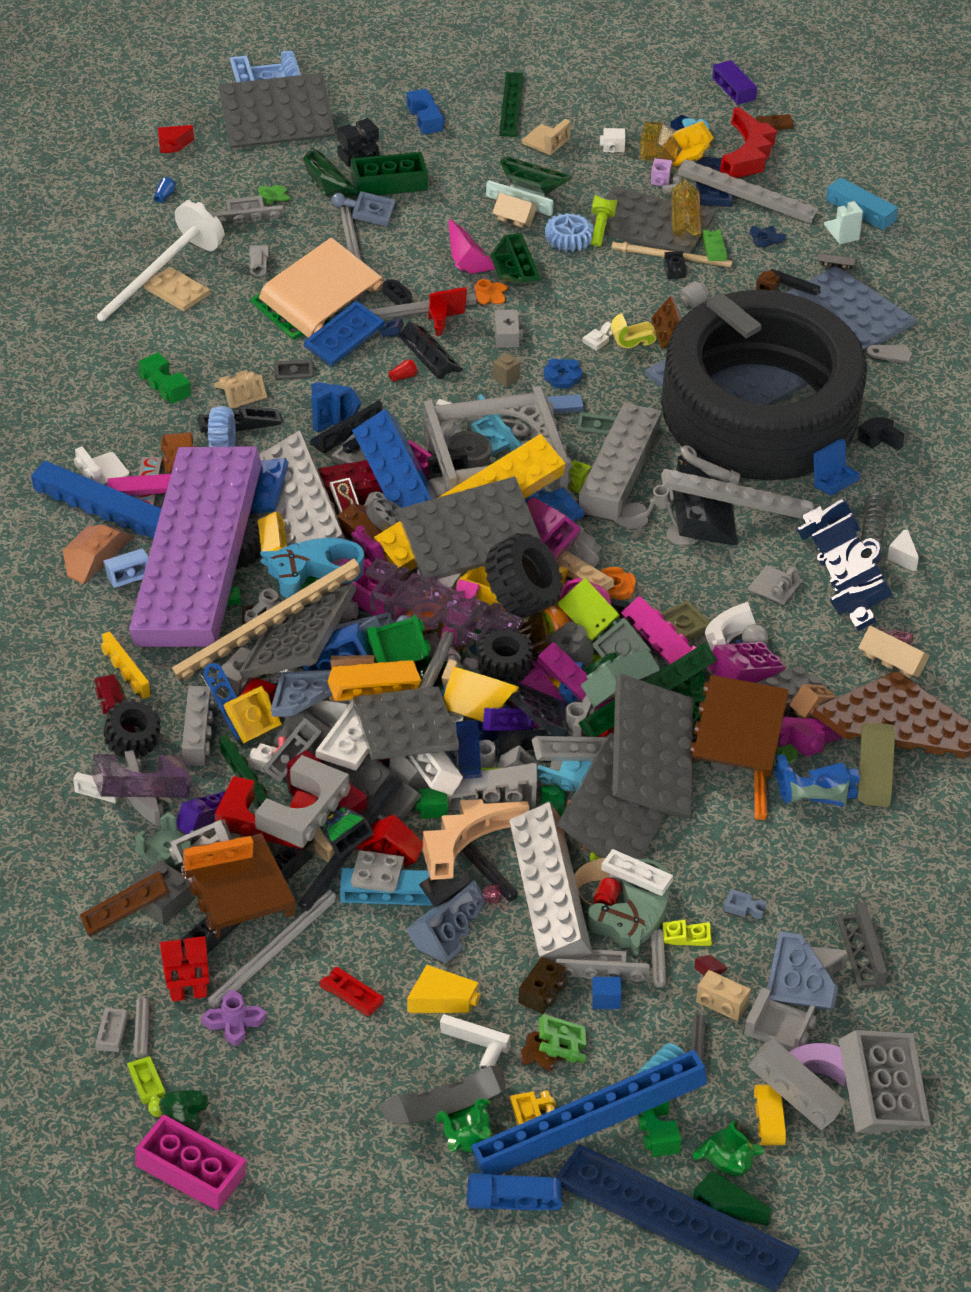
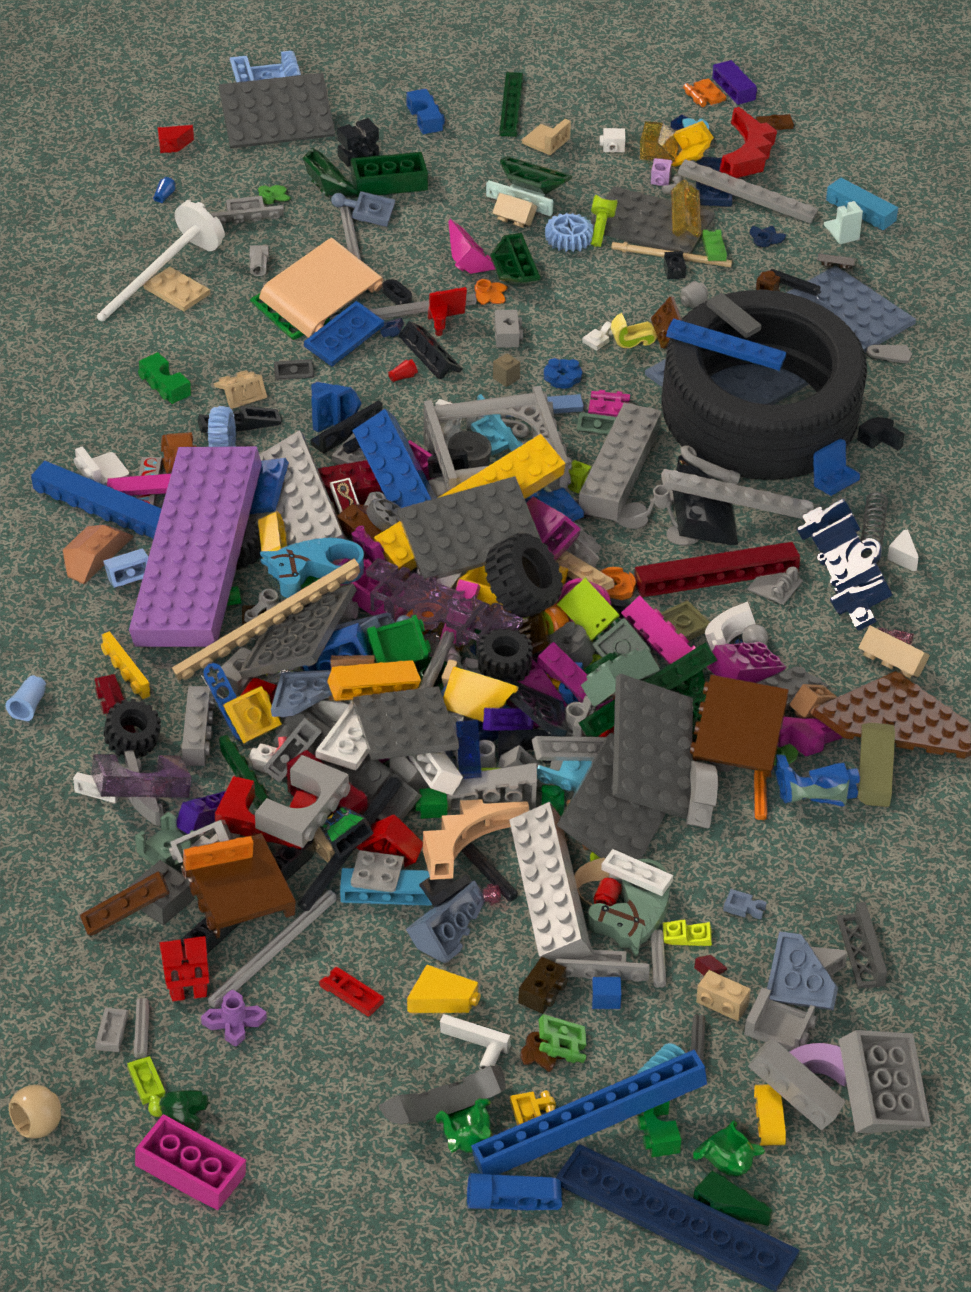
(25, 700): none -> light blue plant
(35, 1111): none -> tan wheel
(607, 408): none -> dark pink plate
(703, 794): none -> light grey arch
(704, 92): none -> orange plate
(715, 569): none -> dark red brick
(726, 344): none -> blue plate

